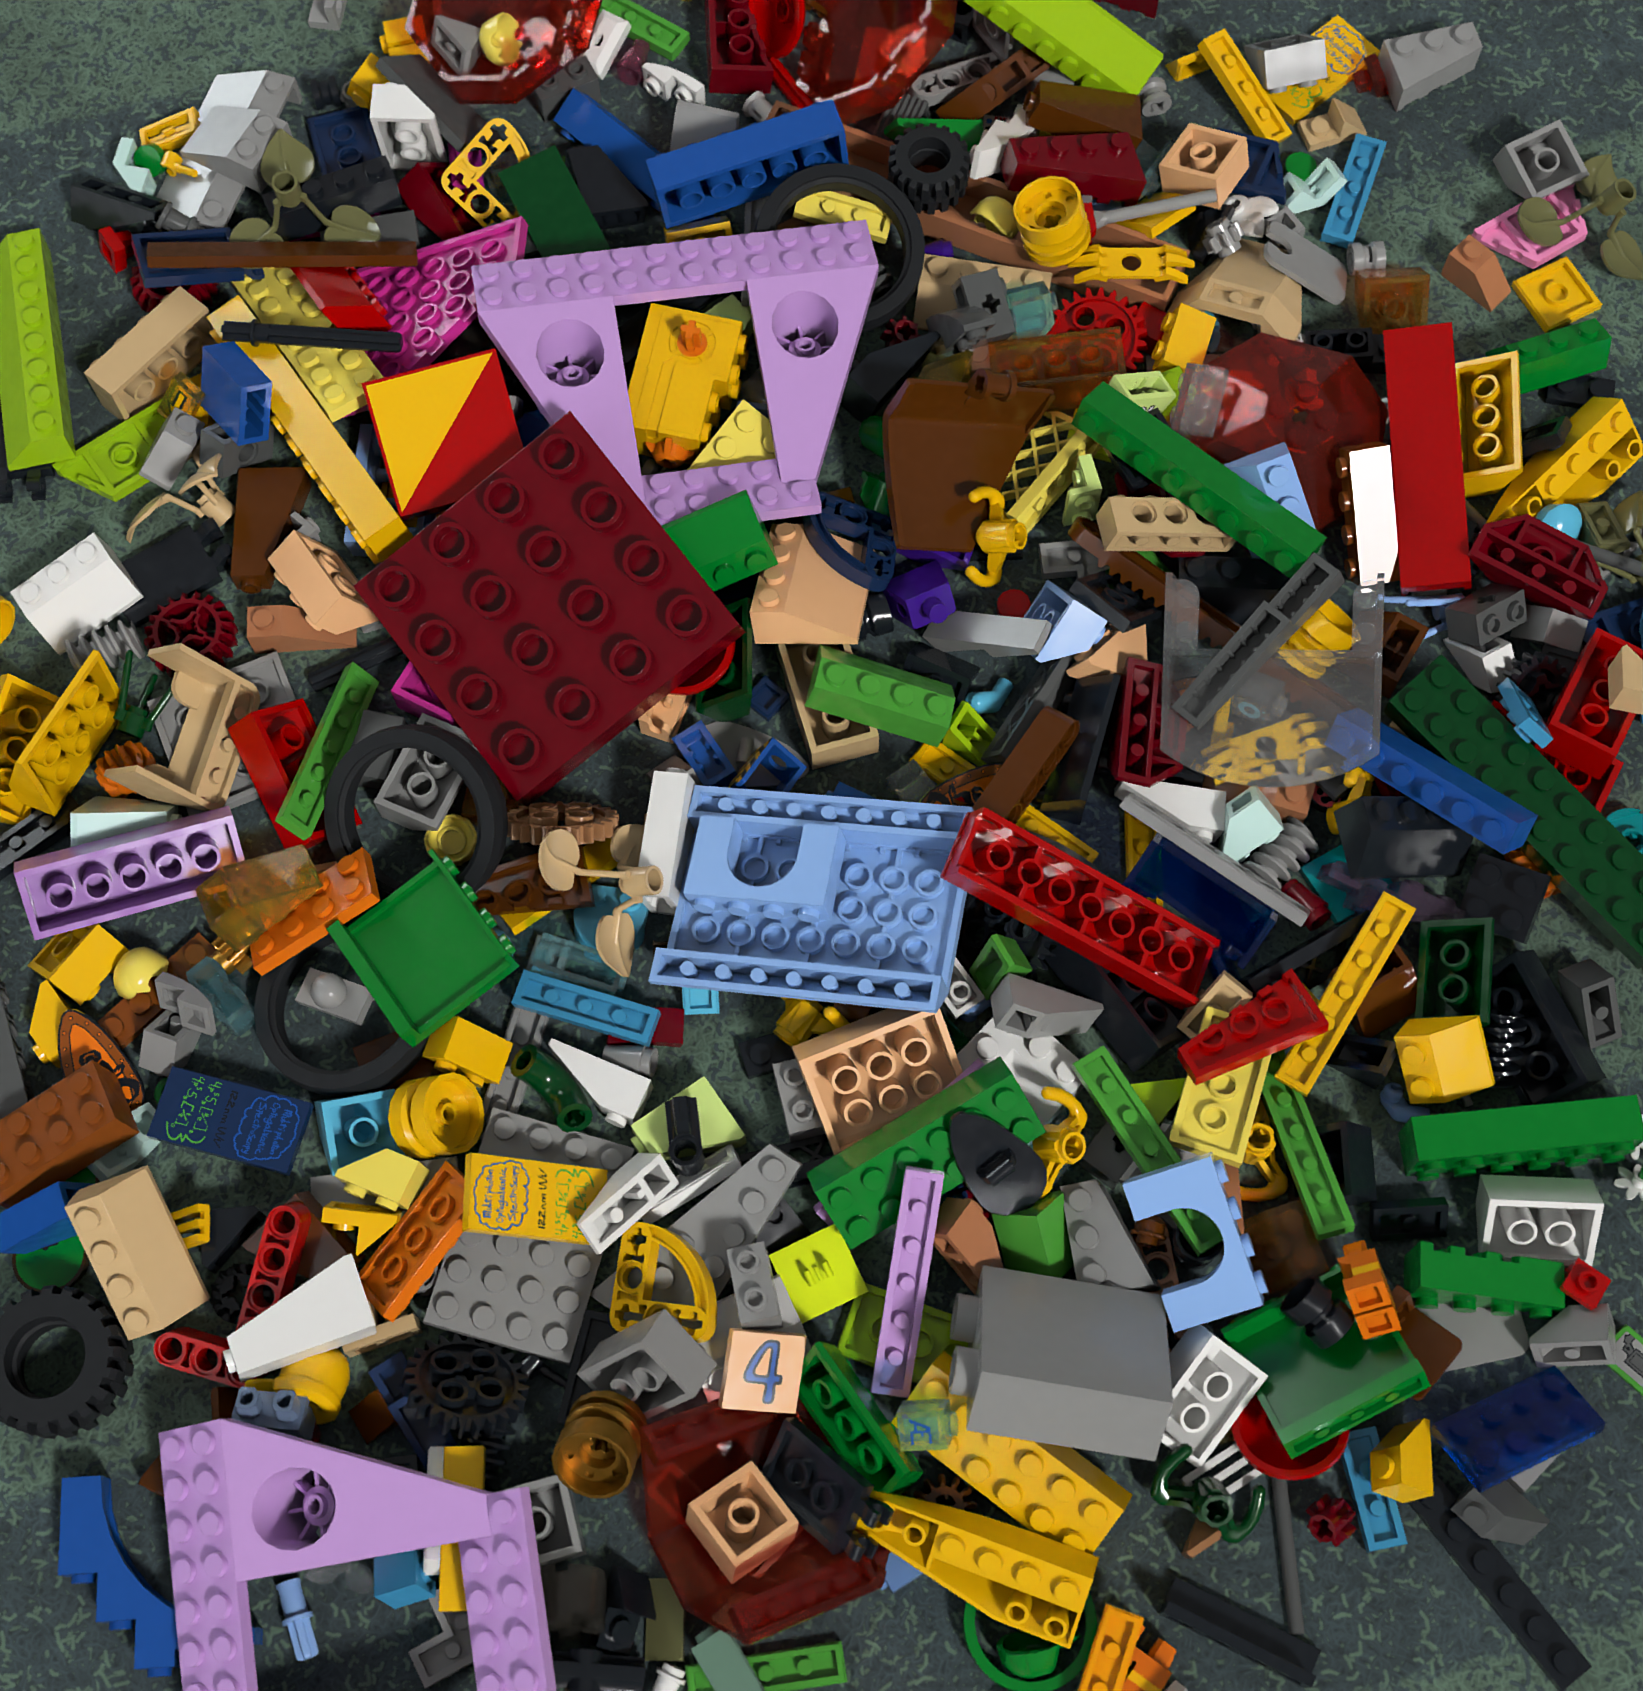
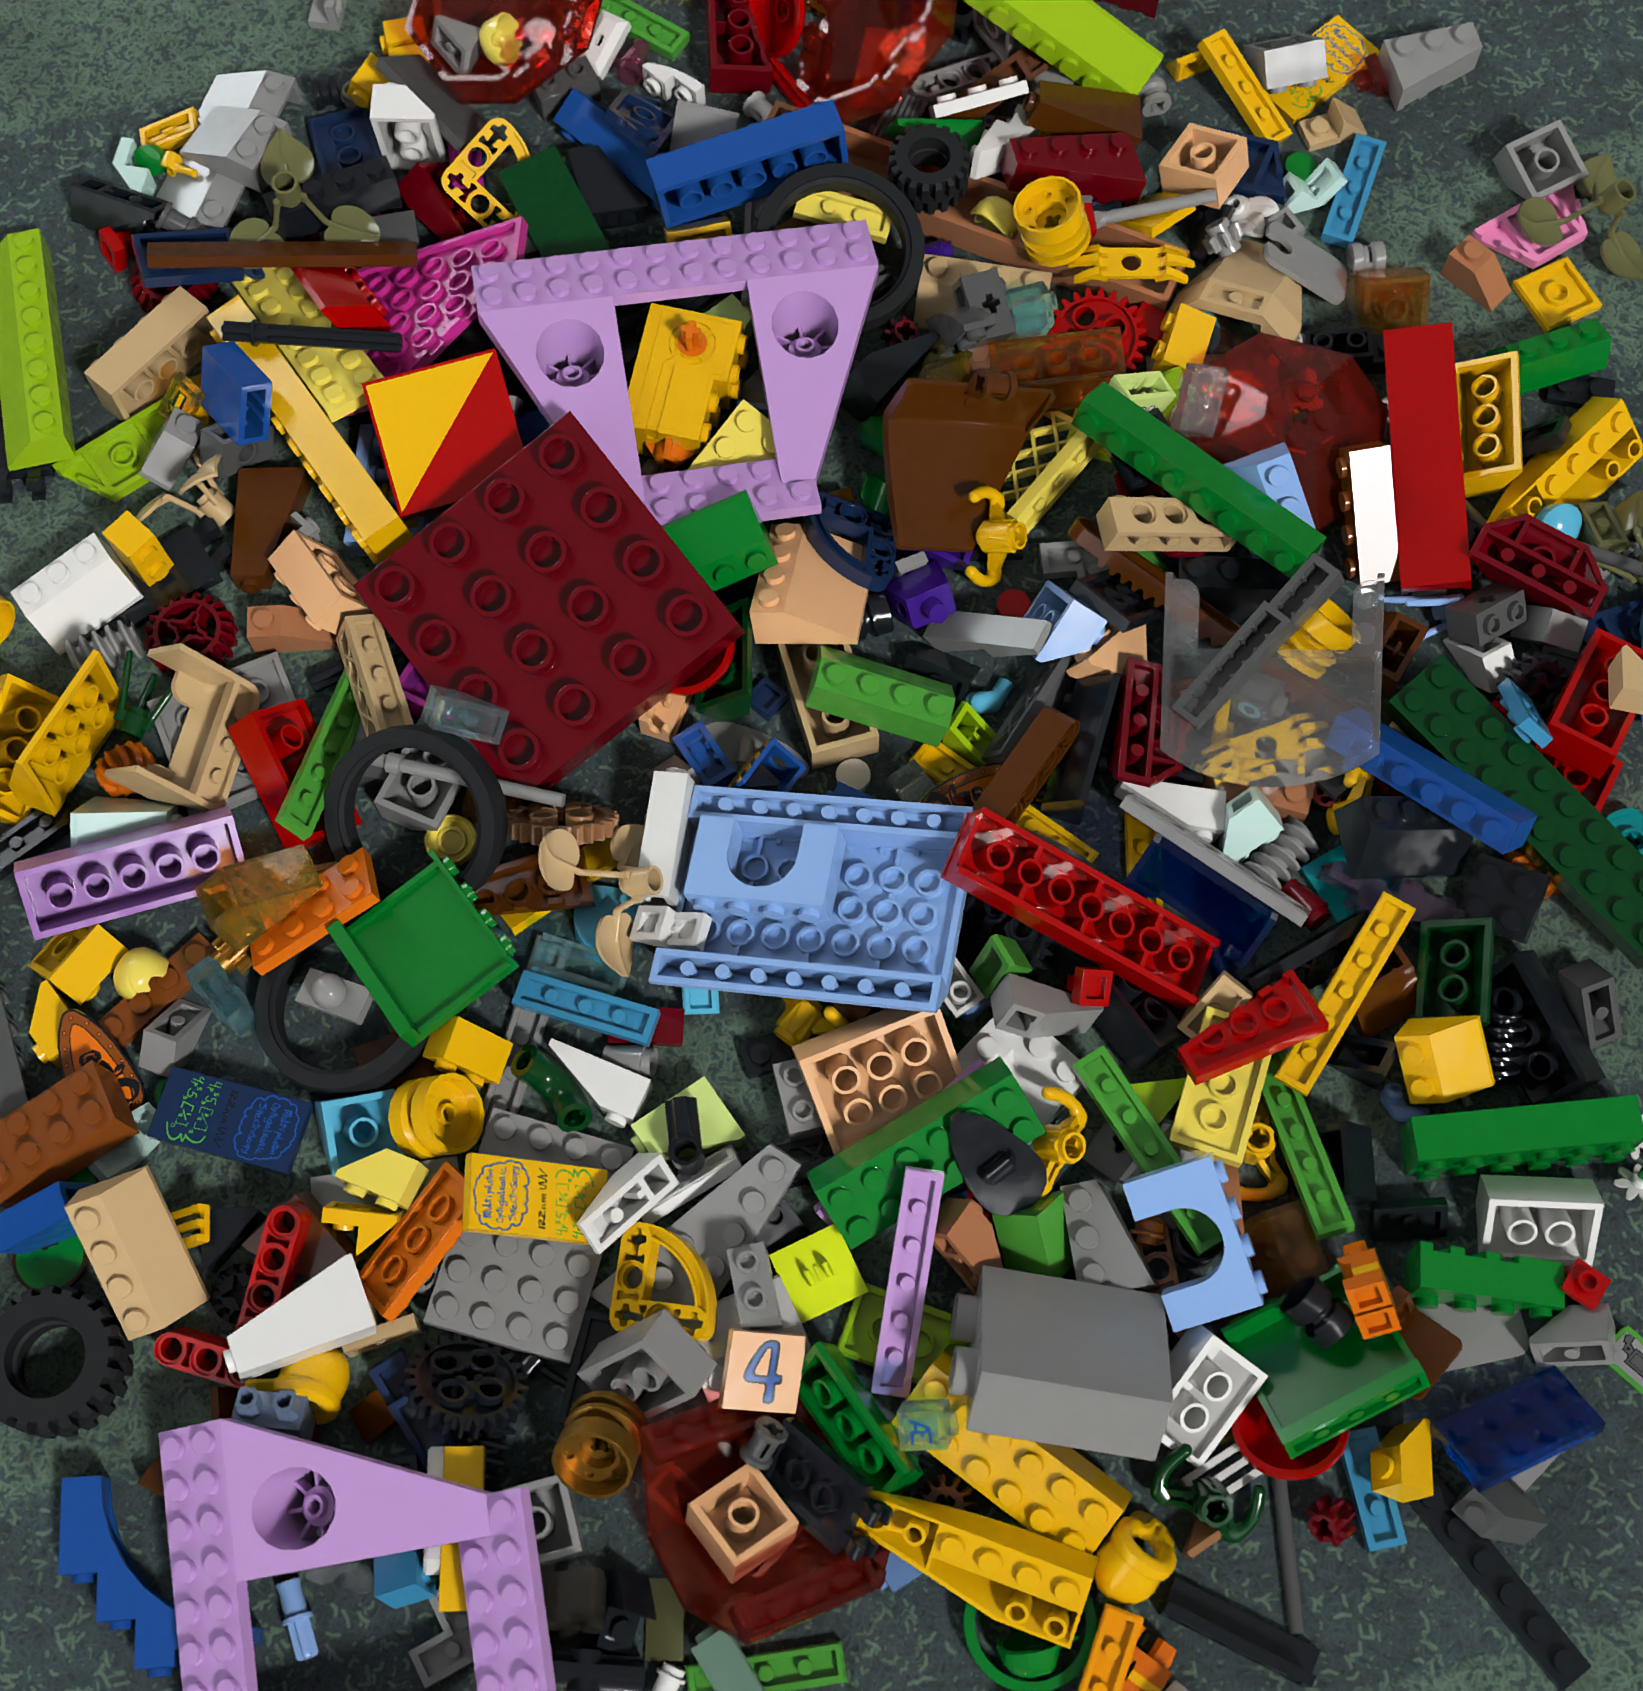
(138, 549): none -> yellow brick
(186, 1000): light grey slope -> none
(372, 674): none -> tan fence
(398, 764): none -> light grey bar
(463, 715): none -> clear light blue slope
(641, 121): none -> dark blue wing
(670, 929): none -> white slope
(763, 1443): none -> dark grey bush
(854, 774): none -> white tile
(910, 563): none -> light grey tile
(978, 97): none -> white wing
(1086, 492): yellowish green bracket -> none
(1090, 986): none -> red tile
(1126, 1571): none -> yellow piece

